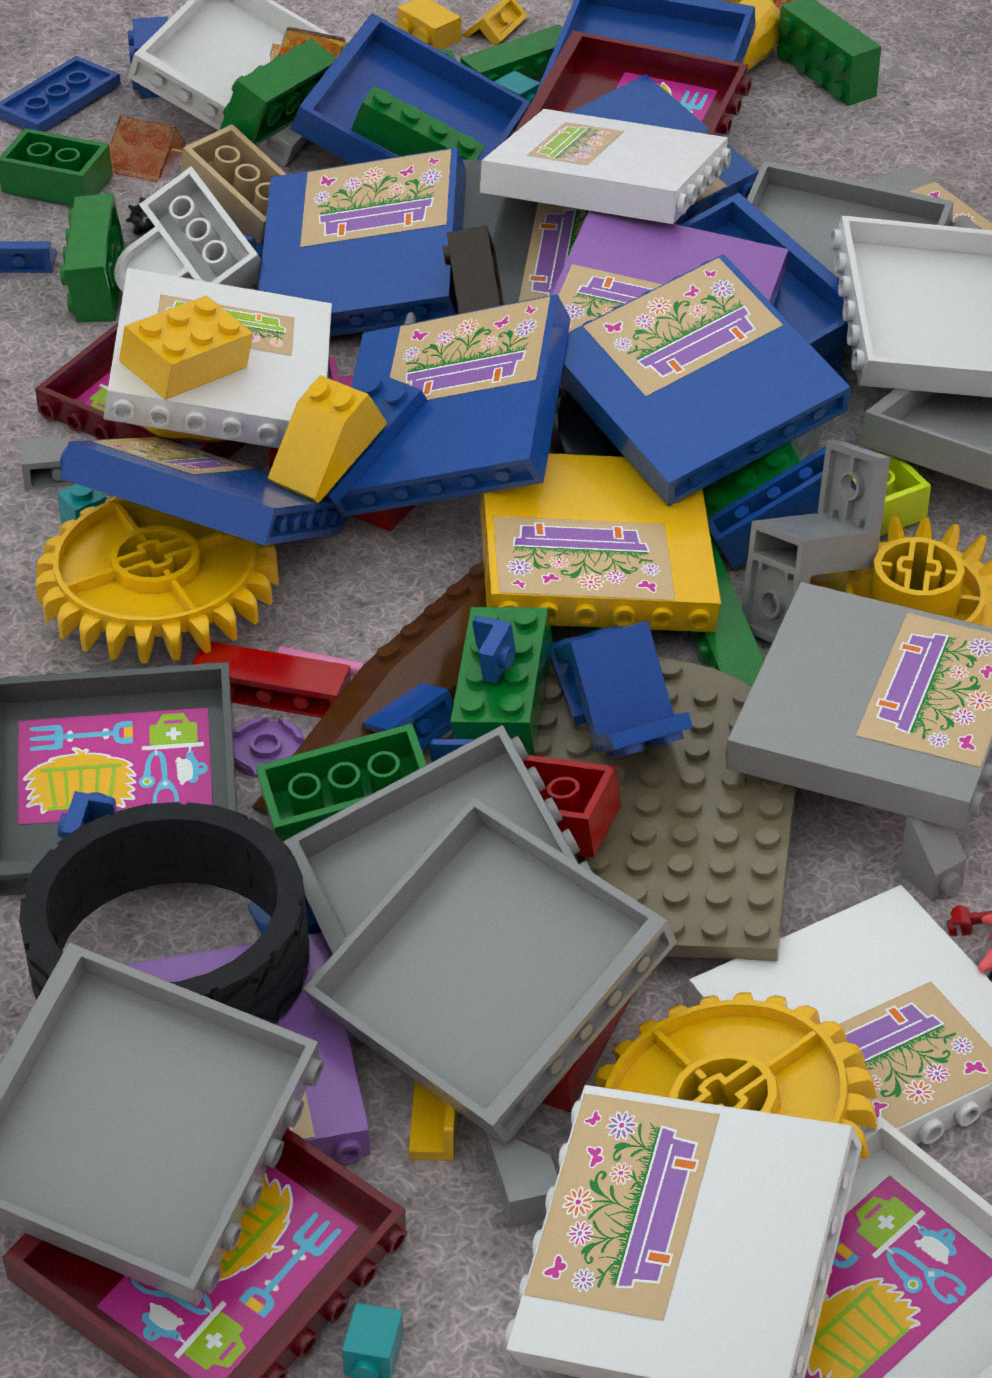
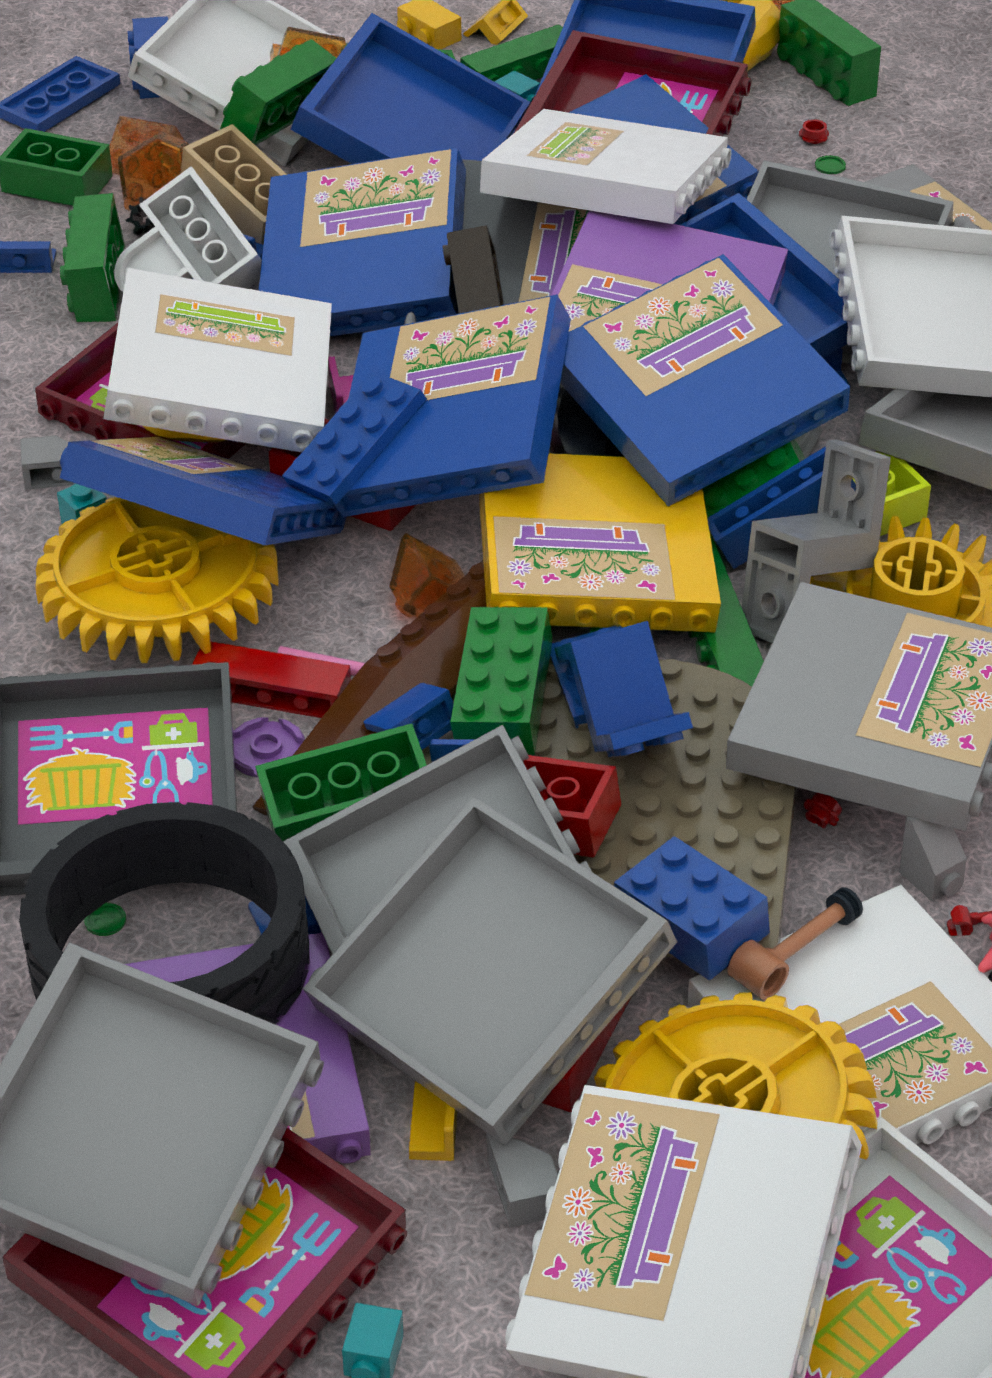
(85, 809): blue bracket -> none
(106, 920): none -> green piece
(150, 167): none -> clear orange bracket
(185, 347): yellow brick -> none
(324, 438): yellow slope -> none
(407, 129): green brick -> none
(421, 575): none -> clear orange slope
(496, 646): blue bracket -> none
(701, 901): none -> blue brick
(764, 969): none -> nougat piece
(814, 131): none -> red plate
(822, 810): none -> red plate
(830, 164): none -> green piece

